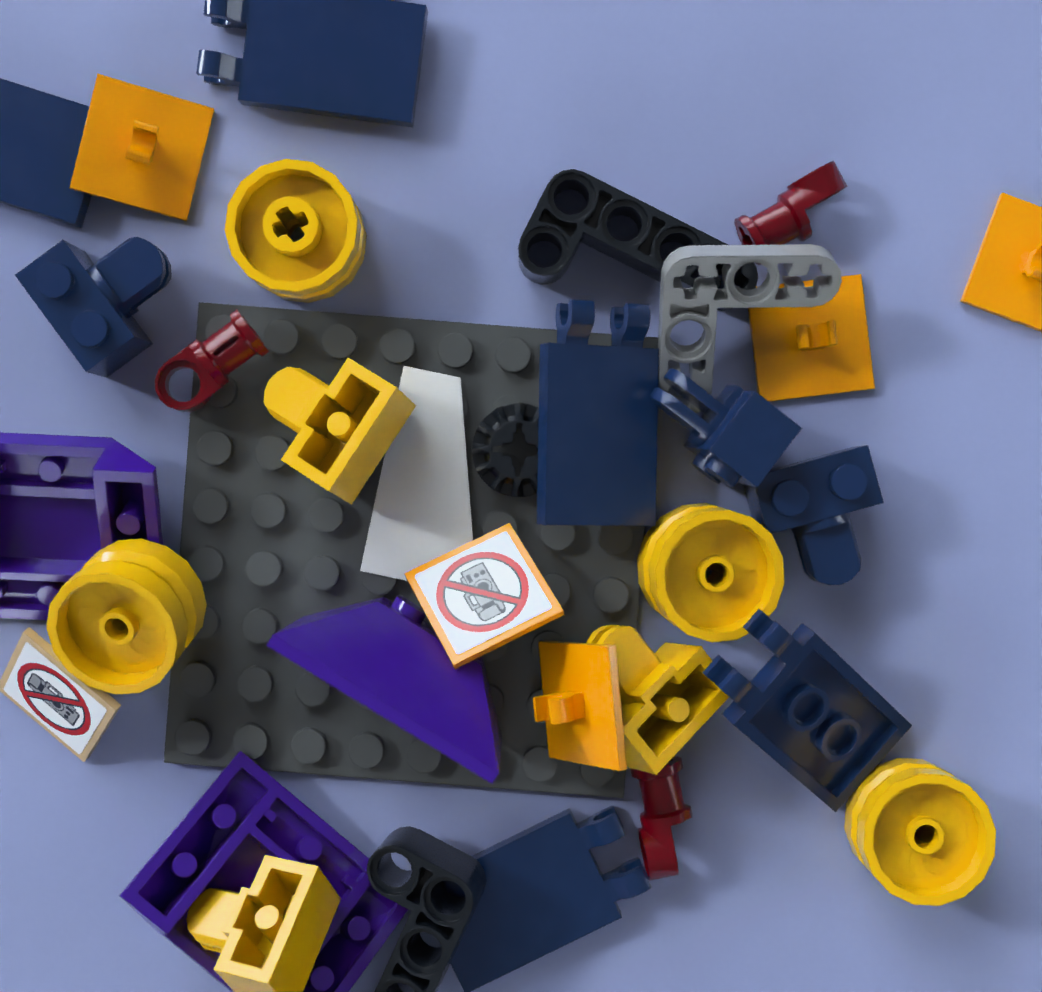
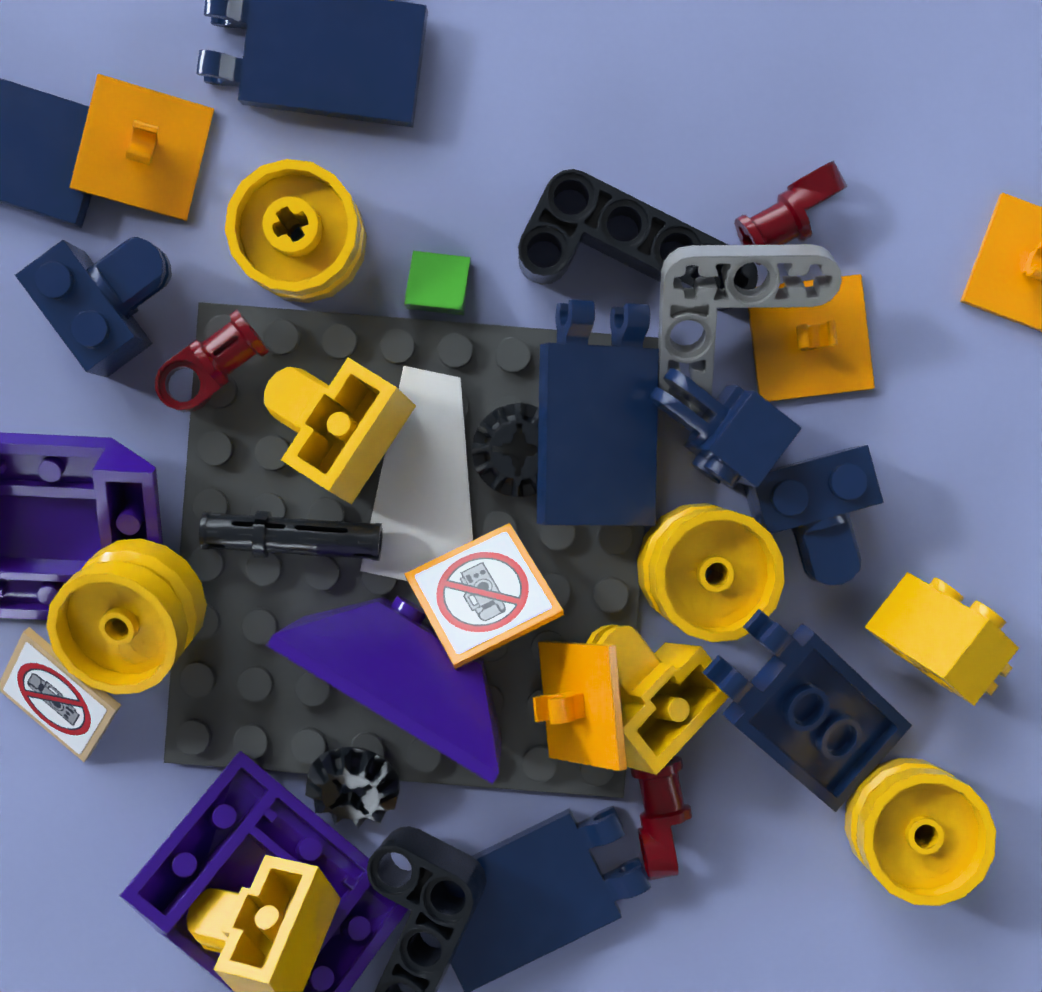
(270, 534): none -> black pin
(355, 769): none -> black gear
(437, 283): none -> bright green slope
(943, 637): none -> yellow brick

